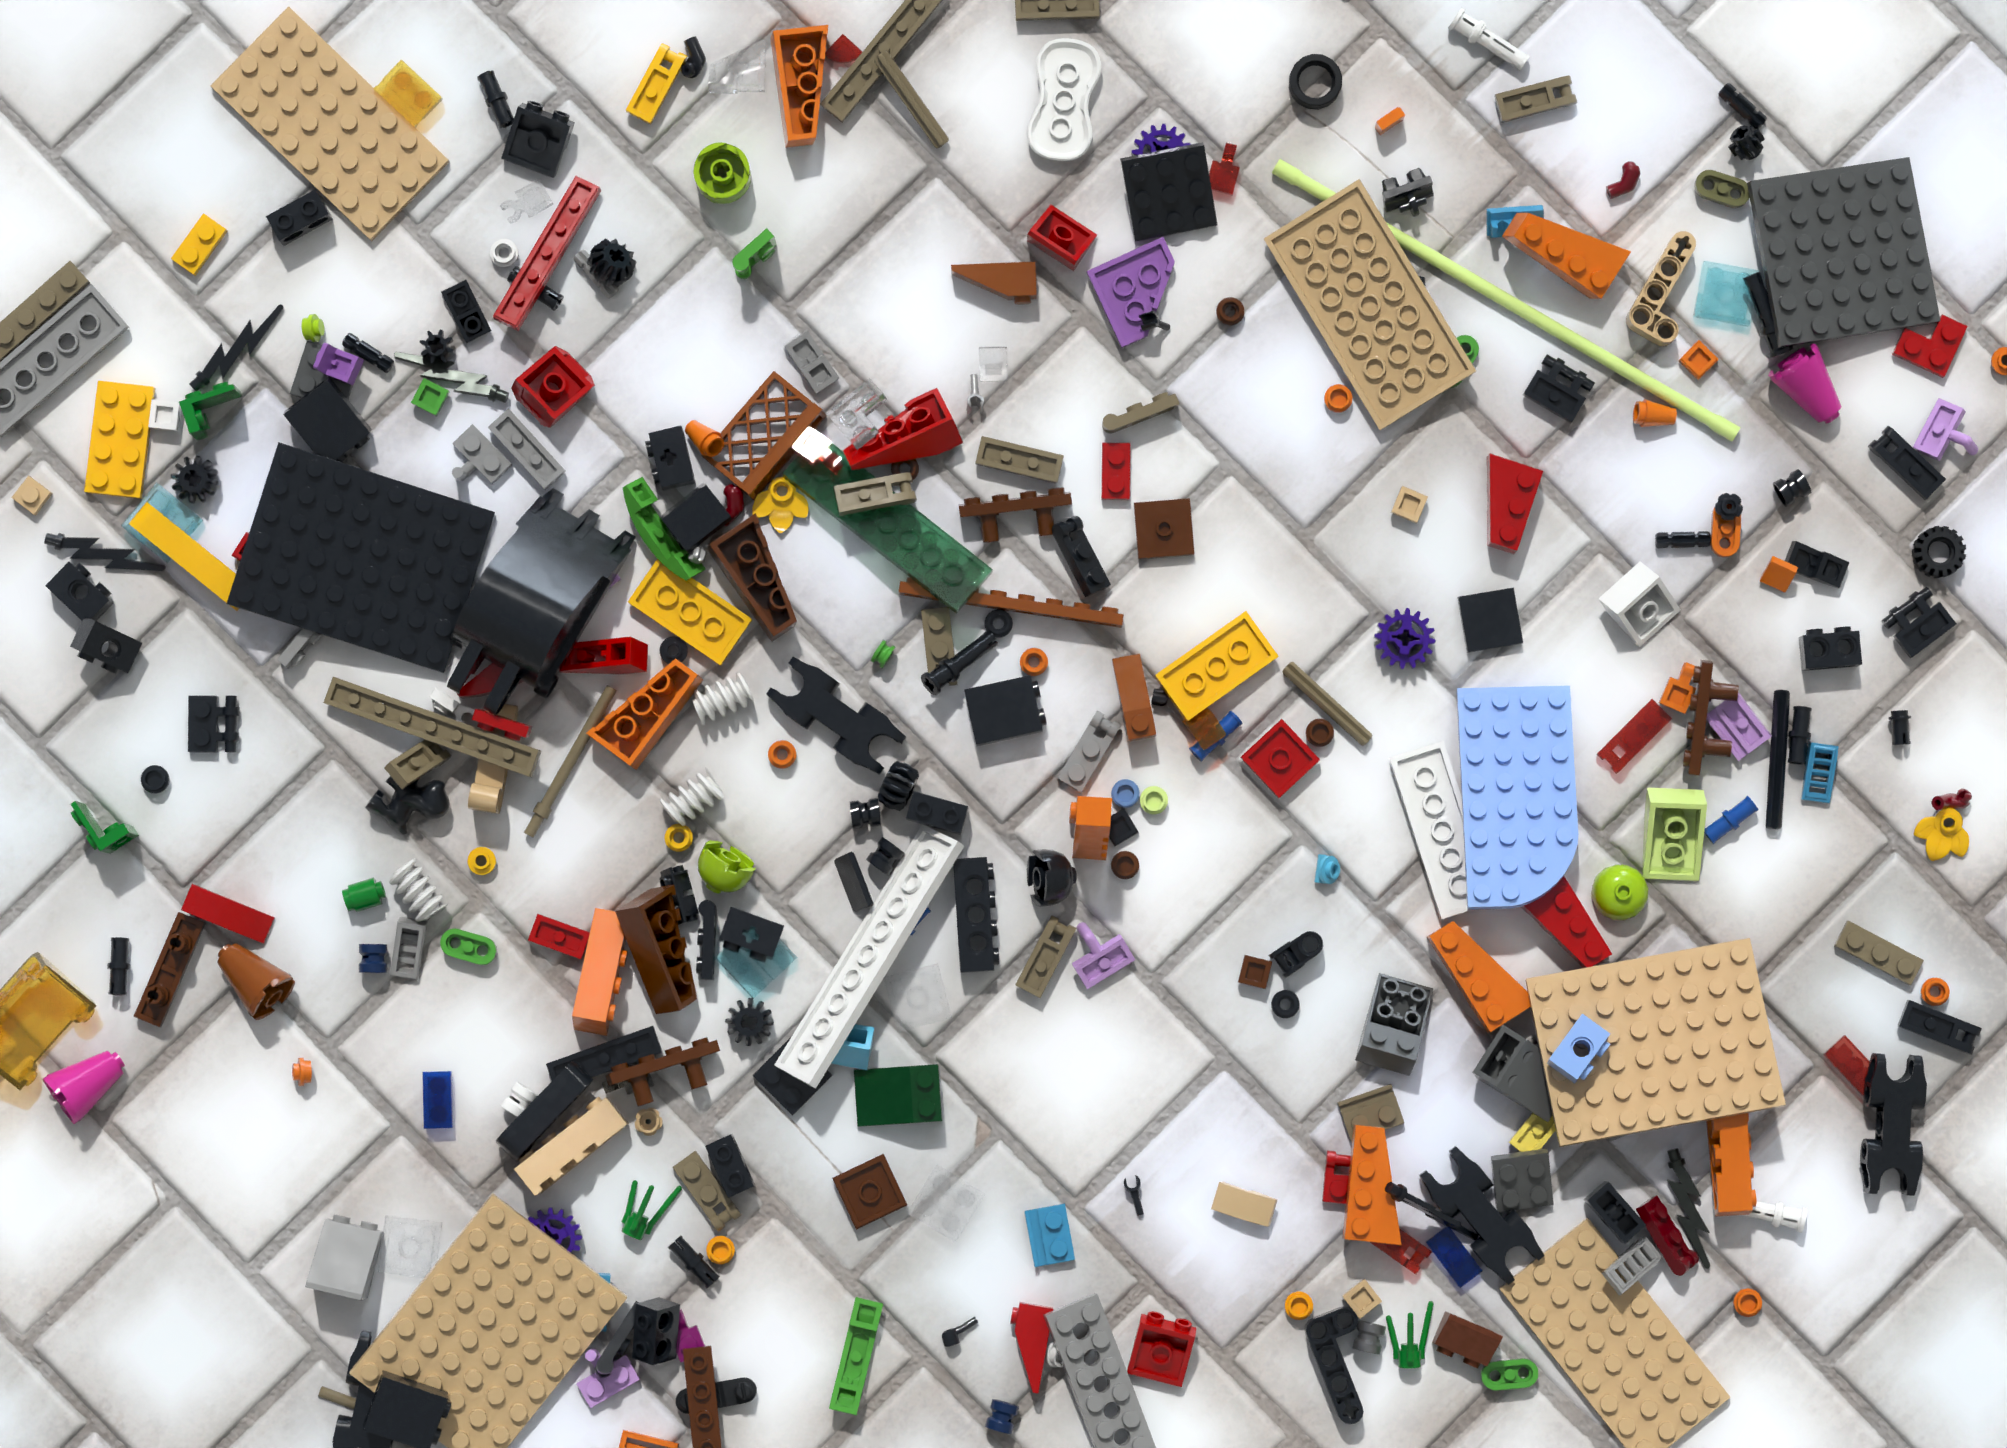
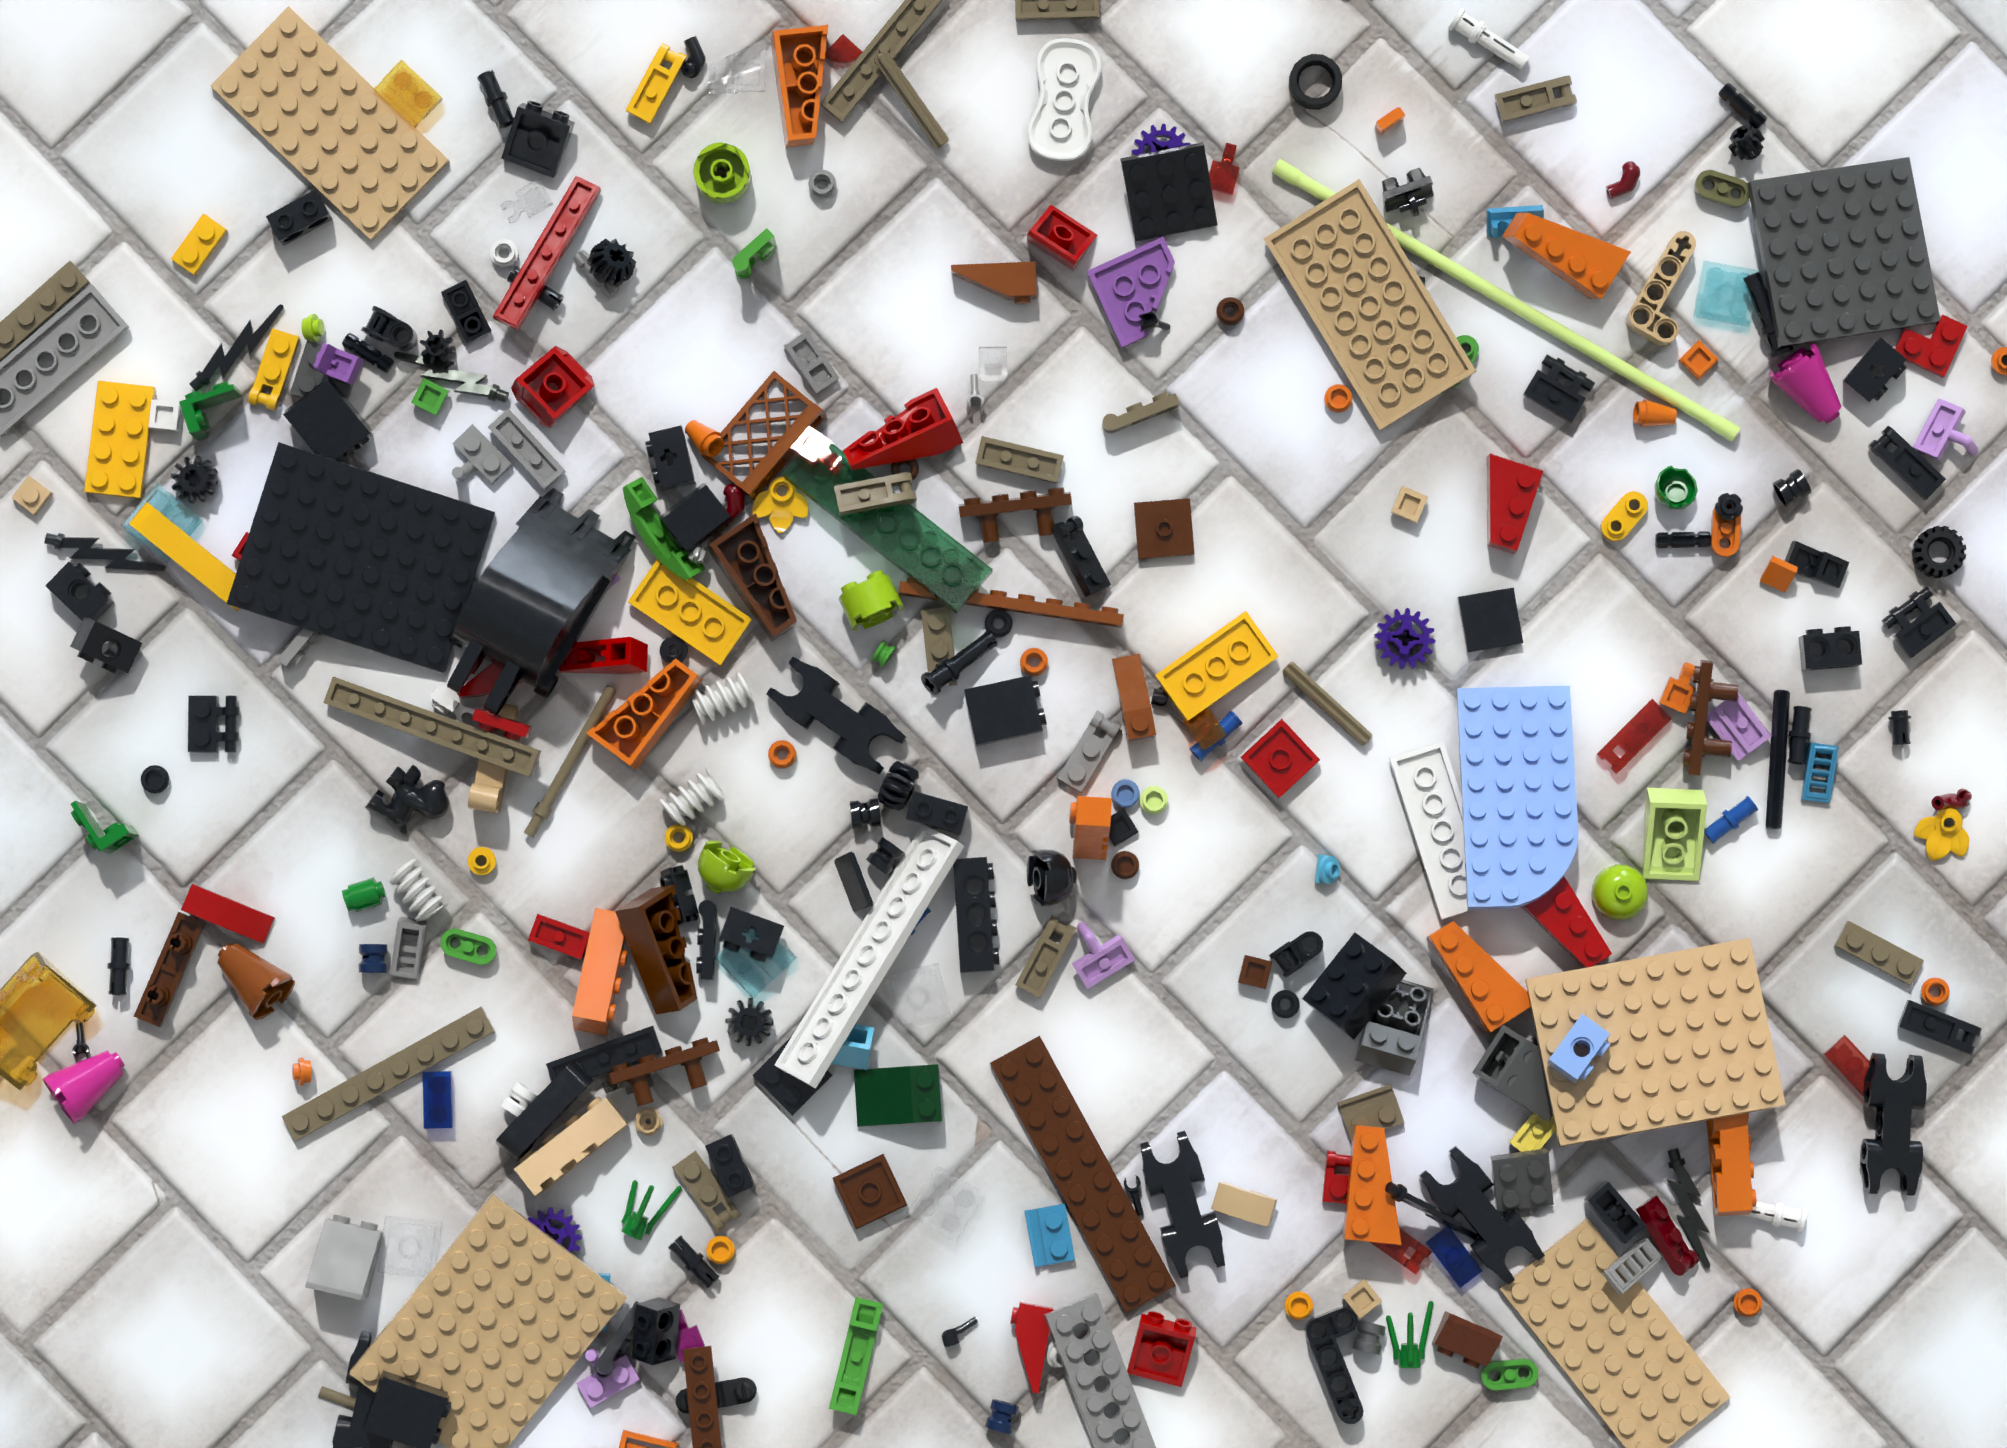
(80, 1047): none -> black hand
(274, 368): none -> yellow plate
(385, 328): none -> black piece
(388, 1073): none -> dark tan plate
(416, 762): dark tan plate -> none
(822, 175): none -> light grey plate
(852, 413): clear plate -> none
(870, 600): none -> lime brick
(1082, 1174): none -> reddish brown plate
(1115, 471): red plate -> none
(1188, 1224): none -> black piece
(1319, 732): reddish brown plate -> none
(1354, 985): none -> black brick
(1624, 516): none -> yellow plate
(1640, 603): white slope -> none
(1675, 488): none -> green hair
(1878, 354): none -> black brick

